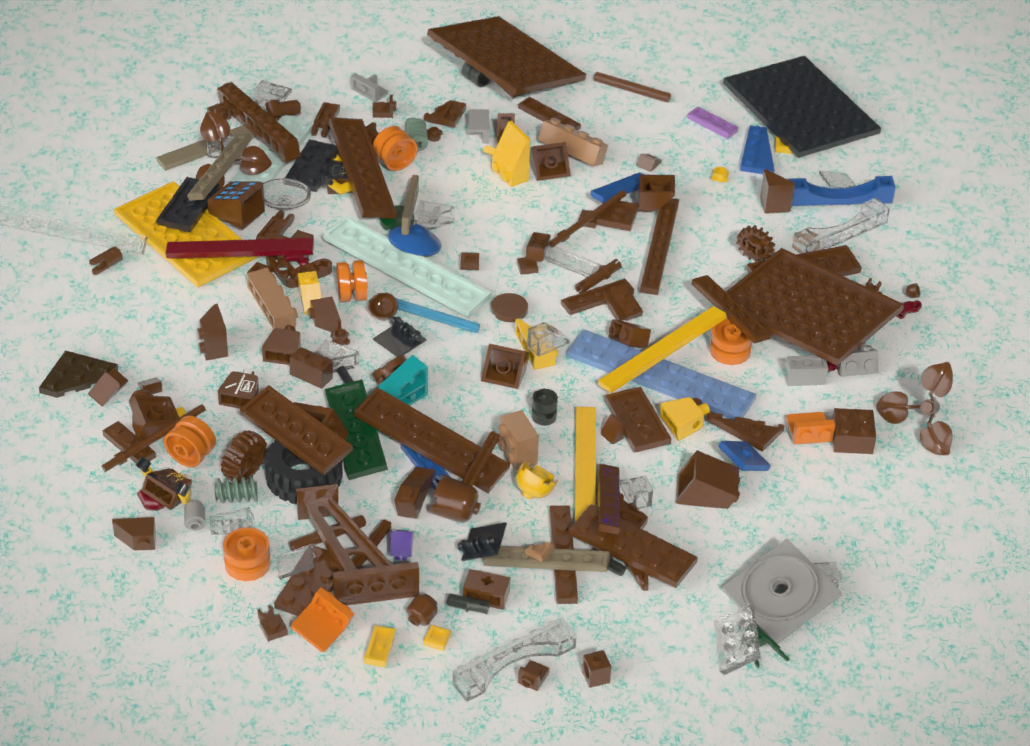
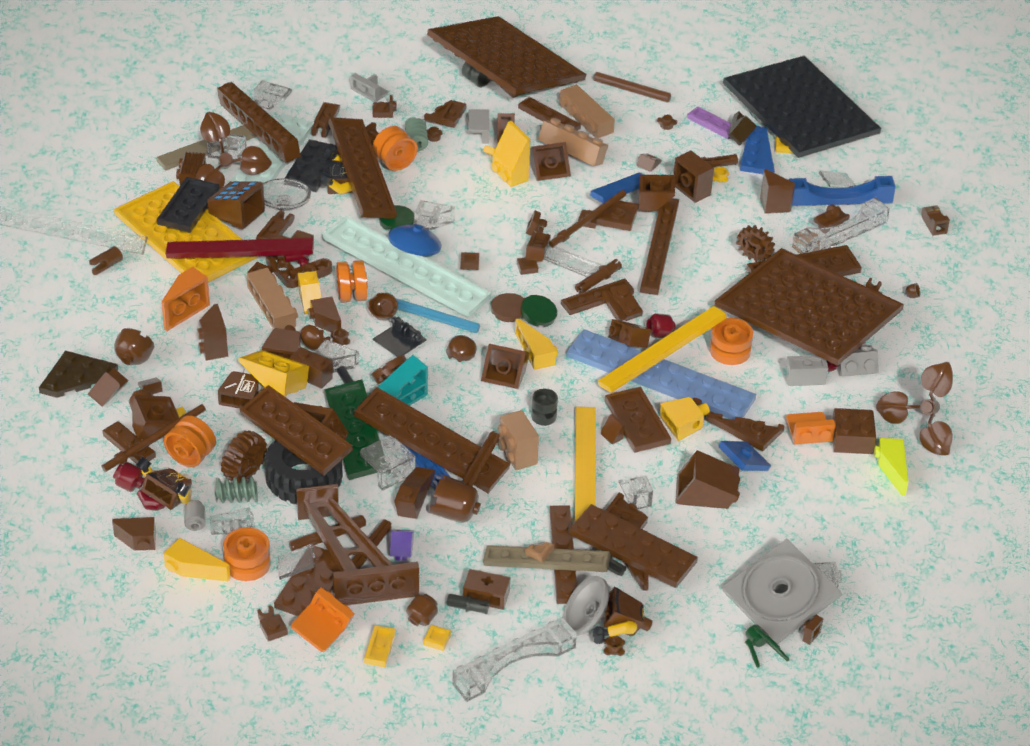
(128, 477): none -> dark red head
(133, 347): none -> reddish brown cylinder
(185, 298): none -> orange slope
(190, 165): none -> reddish brown brick
(194, 562): none -> yellow slope
(219, 167): dark tan tile -> none
(221, 109): reddish brown bracket -> none
(278, 109): reddish brown piece -> none
(278, 372): none -> yellow slope
(312, 337): none -> reddish brown hair
(390, 461): none -> clear bracket
(410, 204): dark tan tile -> none
(461, 348): none -> reddish brown hair
(482, 541): black hinge -> none
(532, 675): reddish brown bracket -> none
(535, 223): none -> reddish brown tile
(535, 481): yellow cylinder -> none
(538, 310): none -> dark green tile
(545, 338): clear slope -> none
(586, 111): none -> medium nougat brick
(587, 604): none -> light grey dish
(596, 668): reddish brown brick -> none
(608, 499): reddish brown tile -> none
(614, 646): none -> reddish brown plate
(622, 616): none -> reddish brown torso
(660, 325): none -> dark red head
(667, 122): none -> reddish brown plate
(693, 176): none -> reddish brown brick
(720, 161): none -> reddish brown pin
(733, 310): reddish brown tile -> none
(737, 639): clear plate -> none
(741, 128): none -> dark brown slope
(812, 629): none -> reddish brown plate
(832, 217): none -> reddish brown hips
(893, 462): none -> neon yellow slope
(910, 307): dark red arm -> none
(933, 217): none -> reddish brown leg

